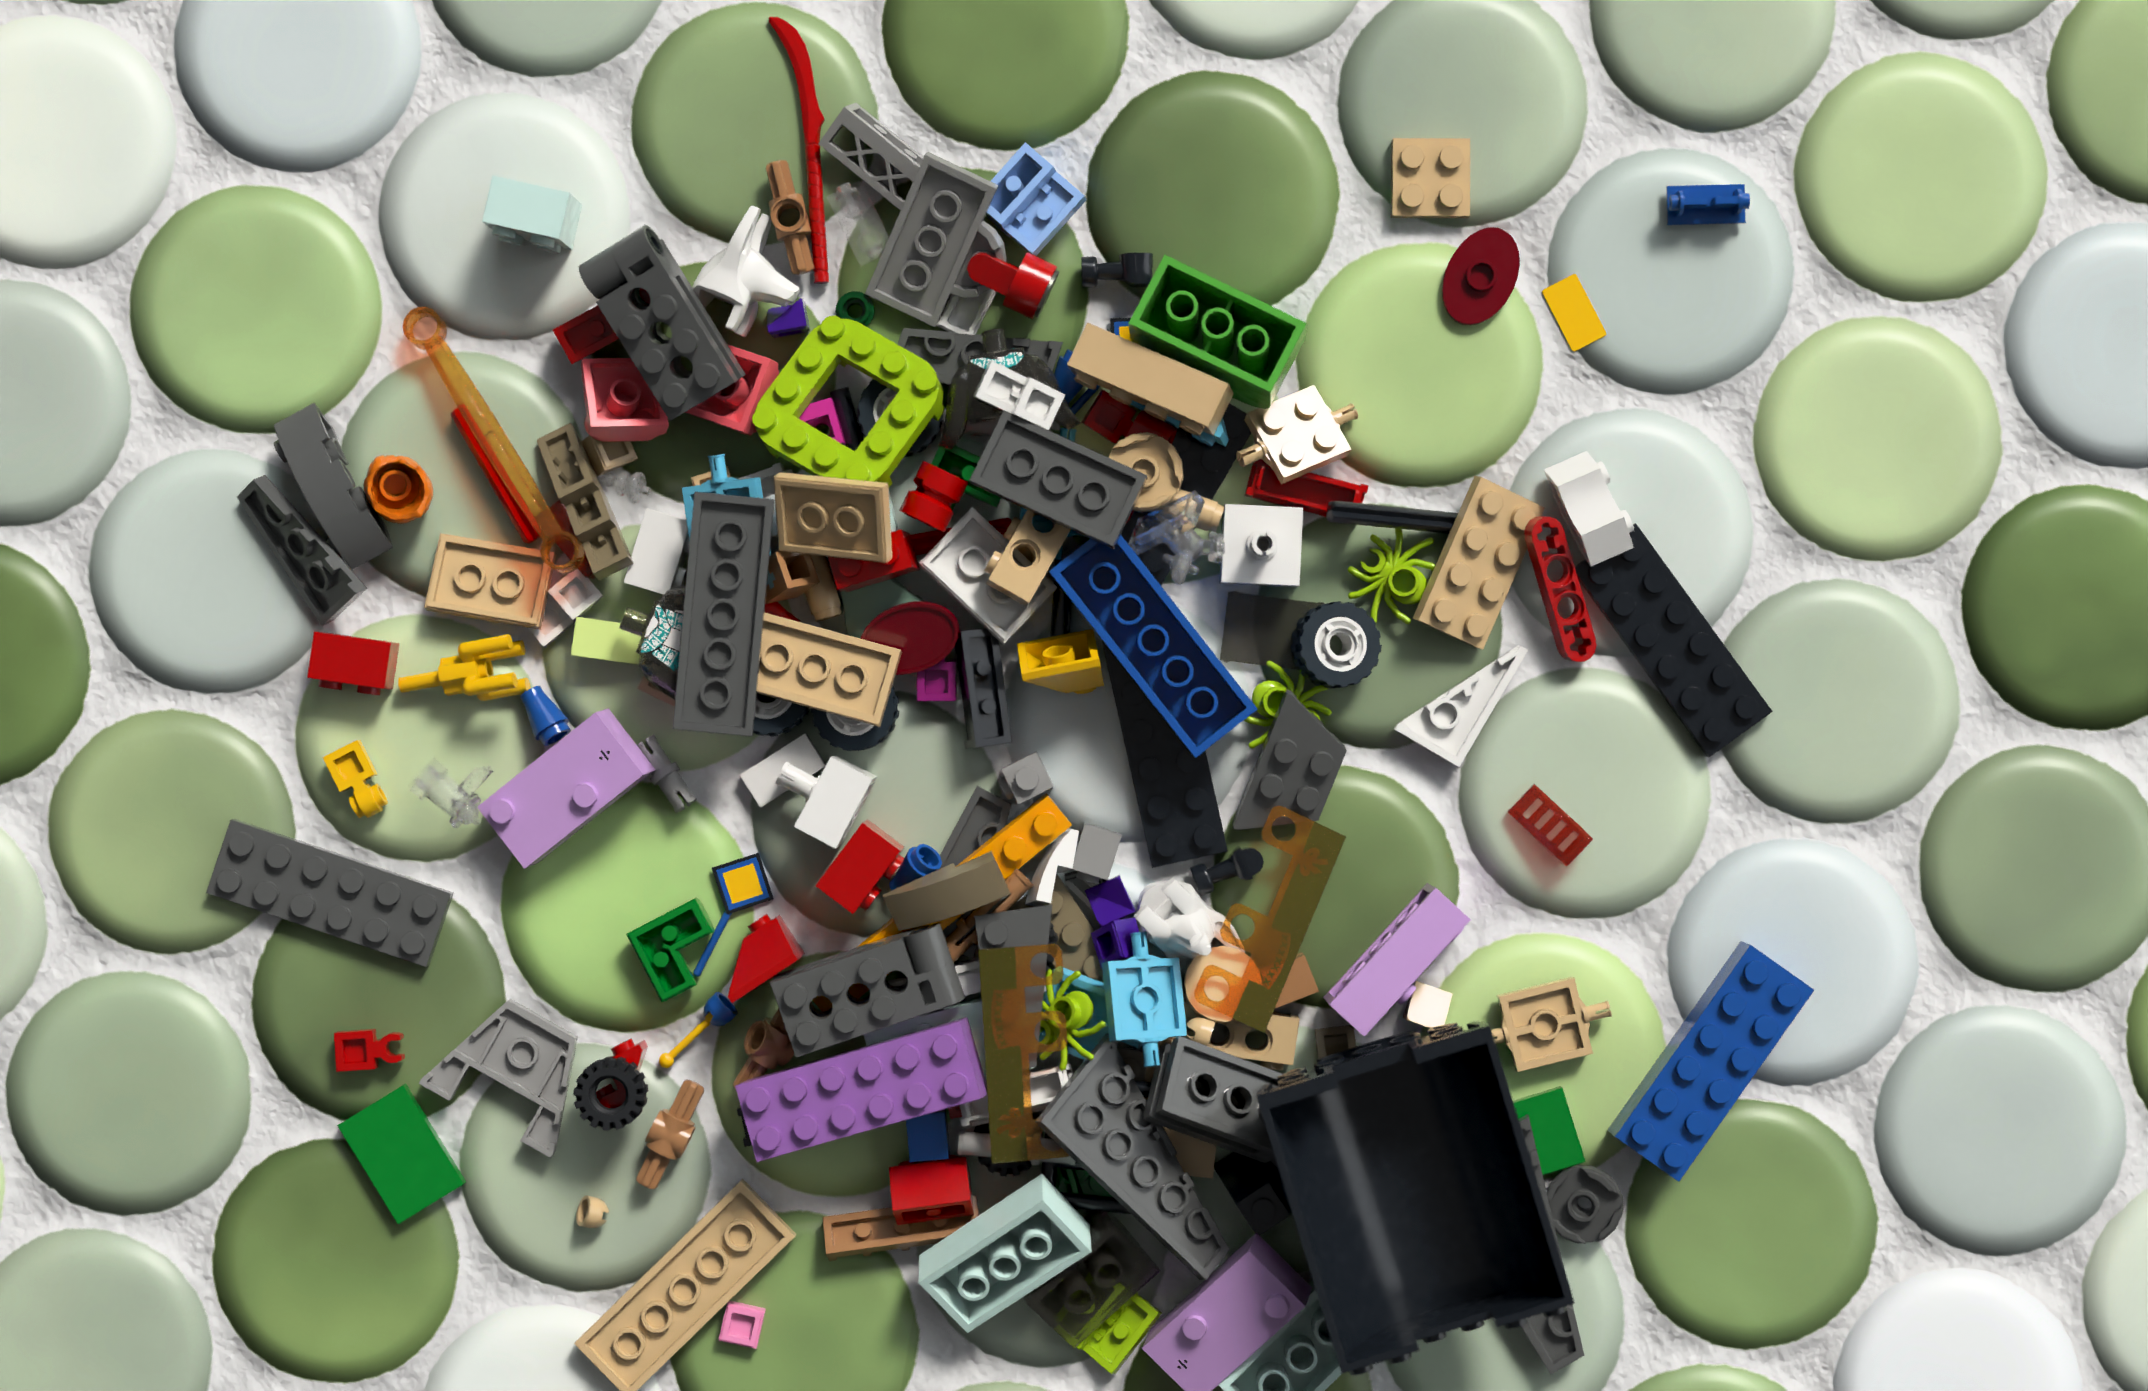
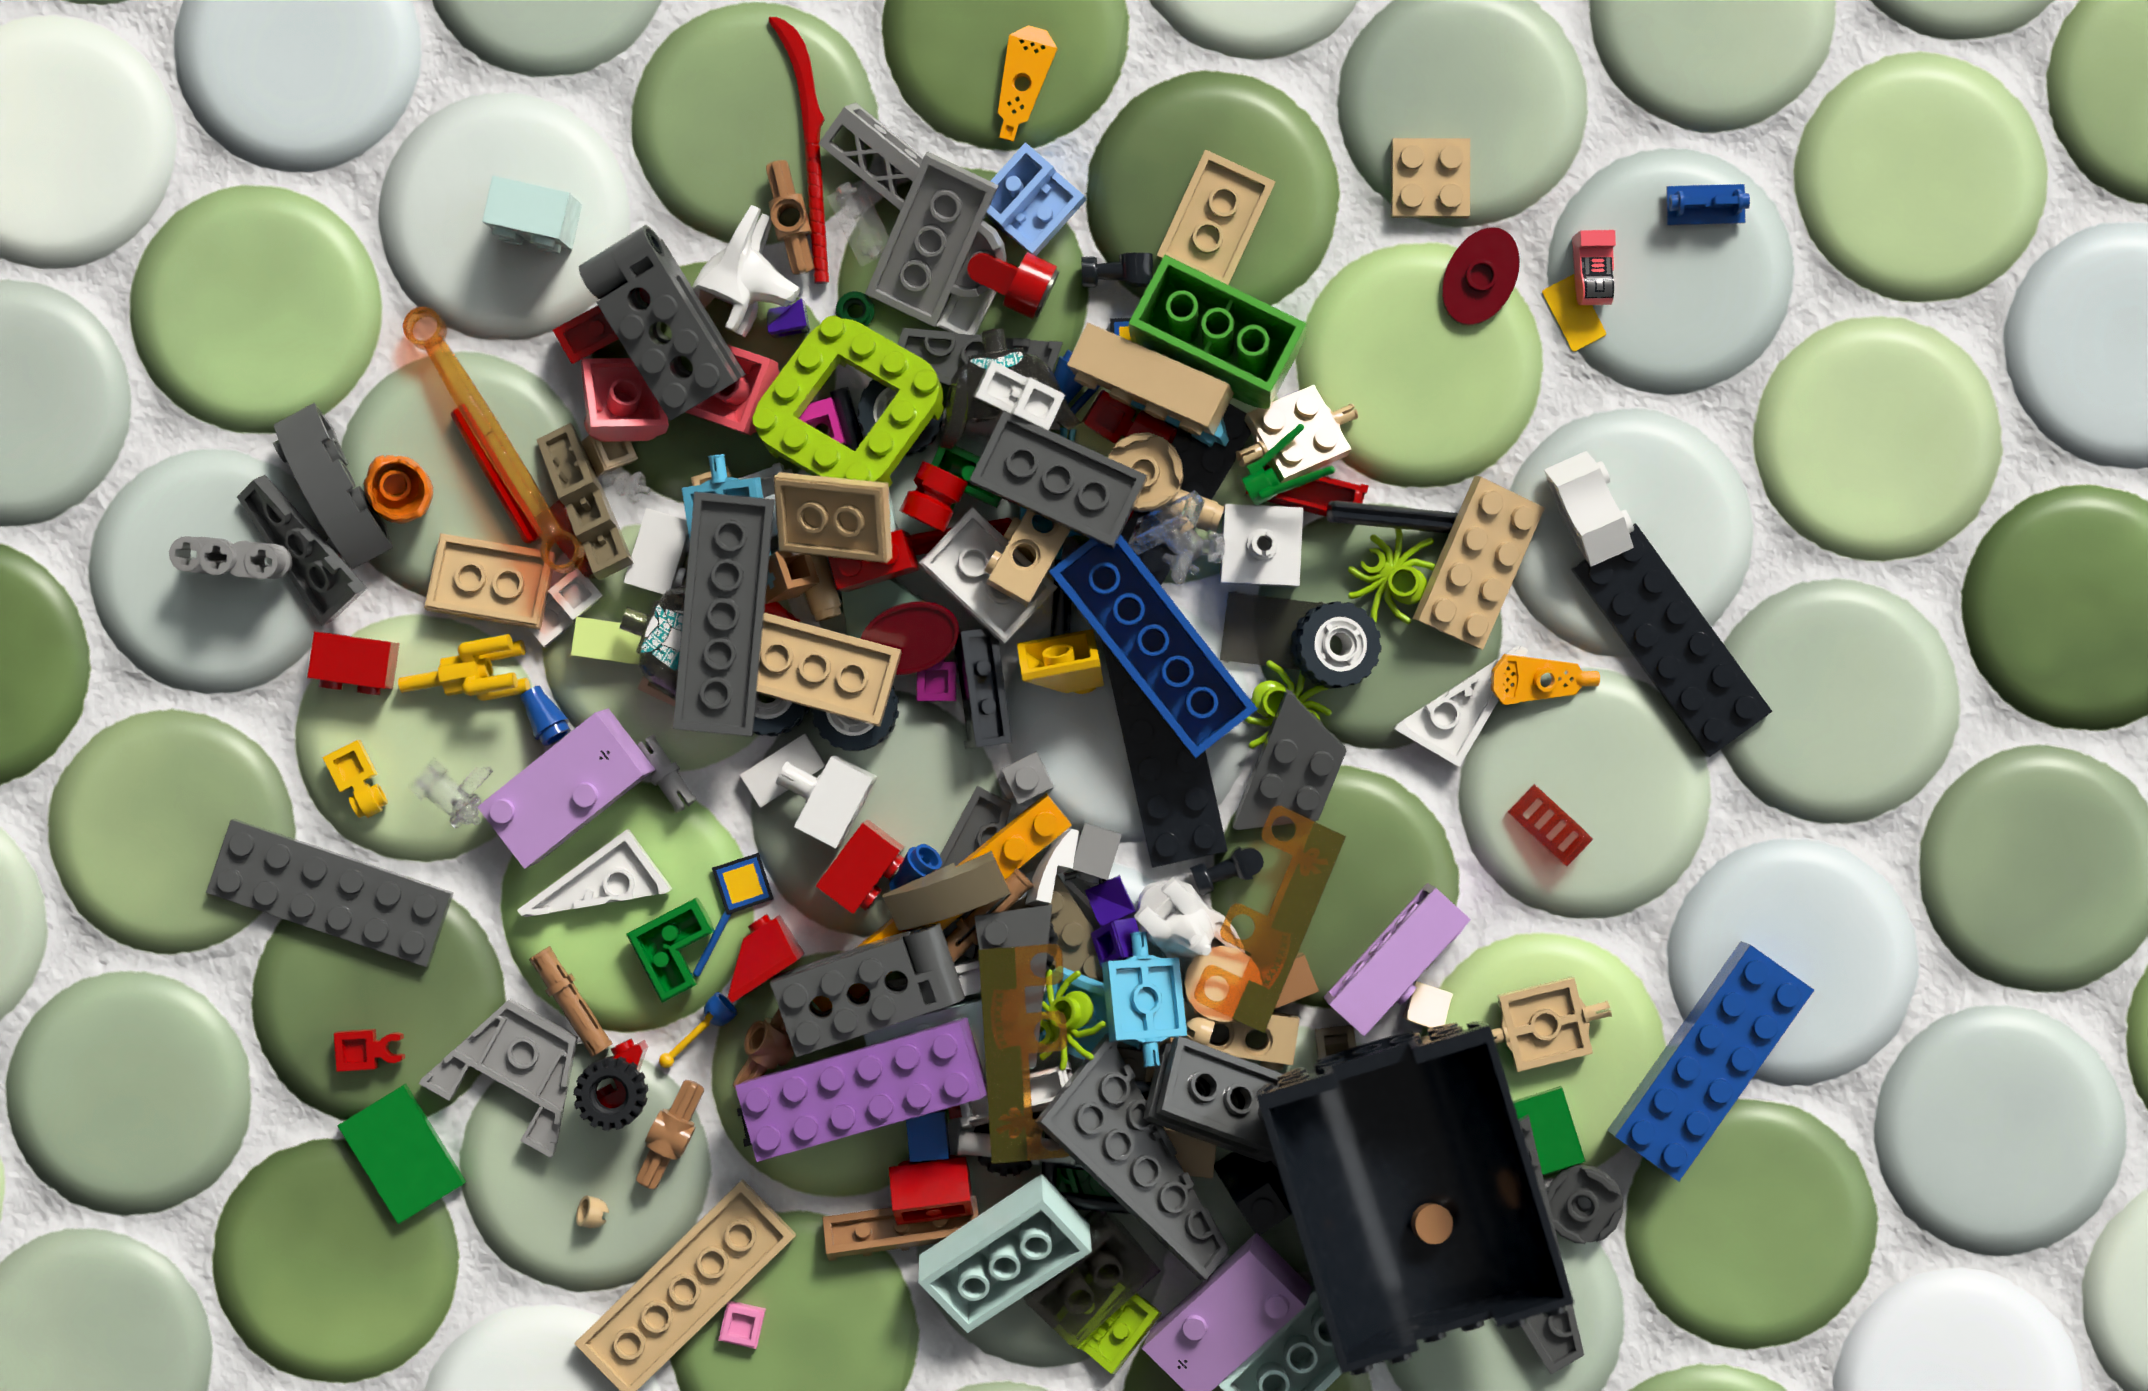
(221, 556): none -> light grey axle
(565, 993): none -> medium nougat pin
(609, 875): none -> white wing
(1028, 65): none -> light orange piece
(1216, 217): none -> tan plate
(1265, 484): none -> green plant
(1432, 1223): none -> medium nougat tile
(1527, 677): none -> light orange piece
(1566, 586): red beam -> none
(1594, 266): none -> coral leg

